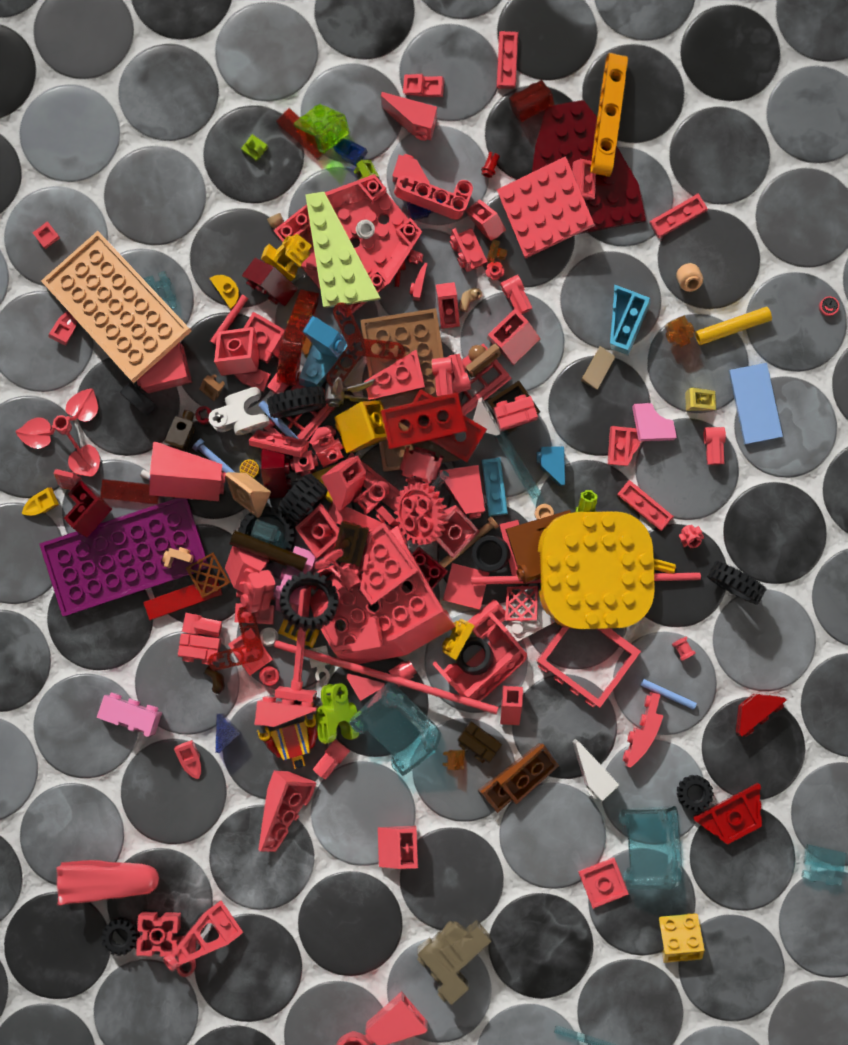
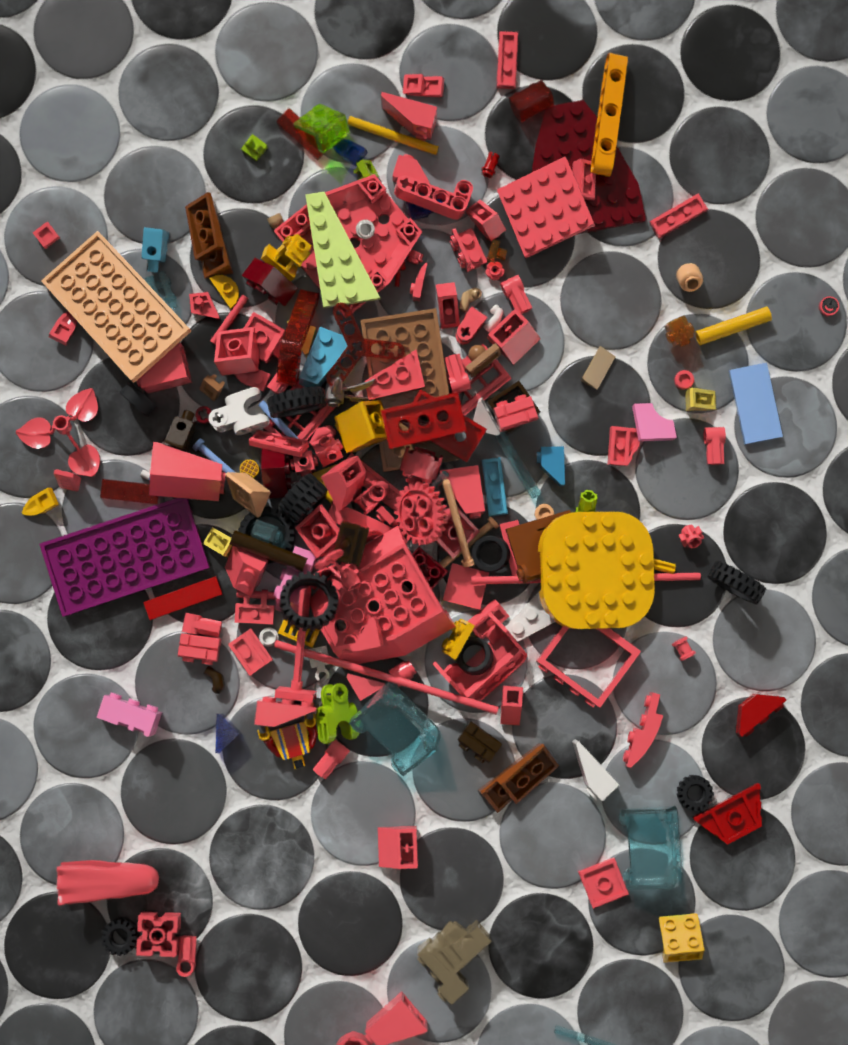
(88, 511): dark red brick -> none
(152, 240): none -> medium azure torso
(183, 554): light nougat bracket -> none
(189, 758): coral plate -> none
(203, 305): none -> coral piece
(208, 237): none -> dark orange slope
(218, 542): none -> light yellow slope
(219, 567): dark orange window -> none
(222, 922): coral plate -> none
(247, 644): clear red beam -> none
(258, 591): coral brick -> none
(269, 675): coral tile -> none
(284, 800): coral wedge -> none
(324, 337): dark azure slope -> none
(384, 564): coral plate -> none
(393, 135): none -> yellow piece
(443, 371): coral piece -> none
(455, 759): clear orange tile -> none
(468, 560): none -> light nougat bar
(471, 324): none -> coral piece
(495, 320): none -> arm
(521, 616): coral window -> none
(627, 318): medium azure wedge -> none
(645, 505): coral tile -> none
(668, 694): light blue bar -> none
(684, 380): none -> coral tile
(823, 858): clear light blue plate -> none

